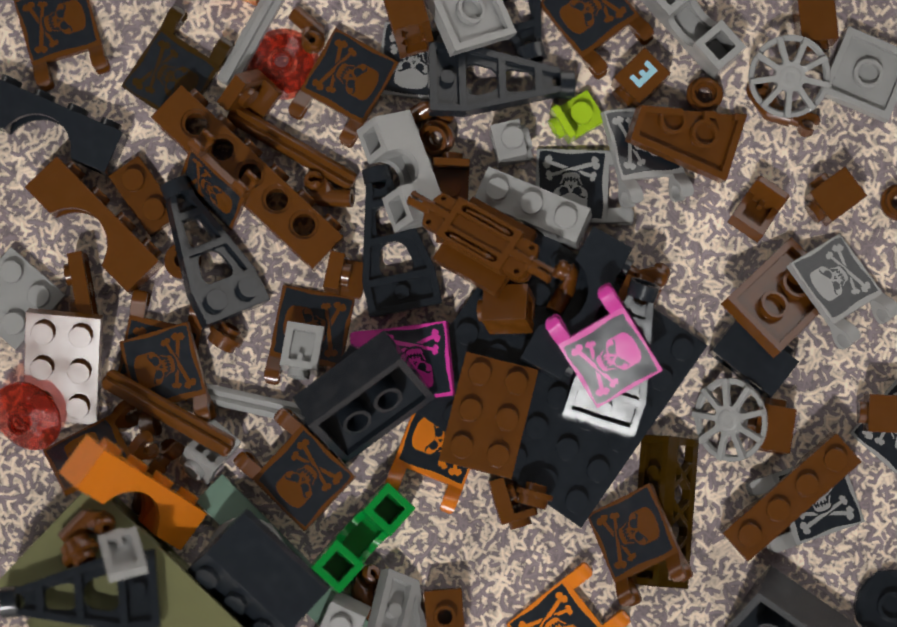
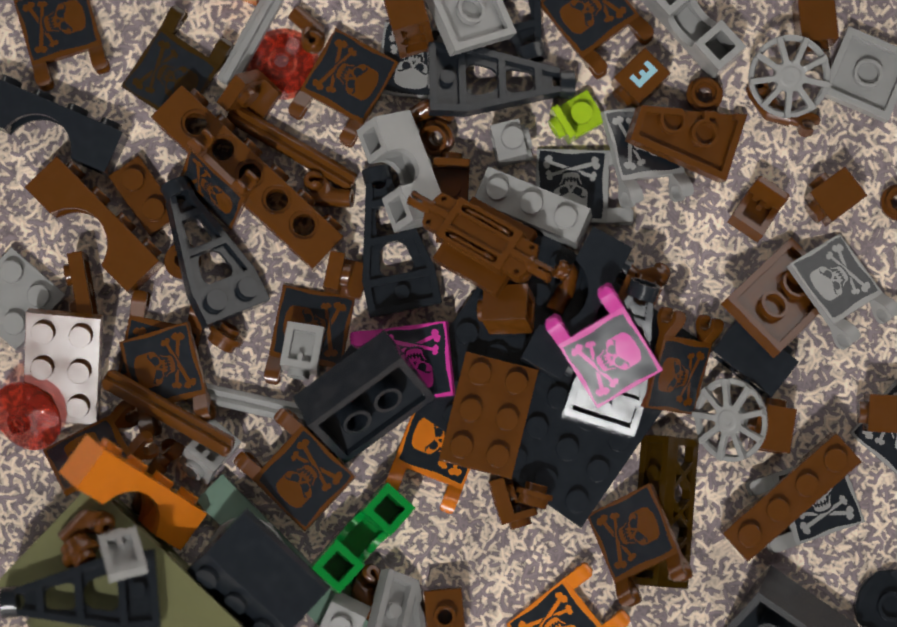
(682, 362): none -> reddish brown flag

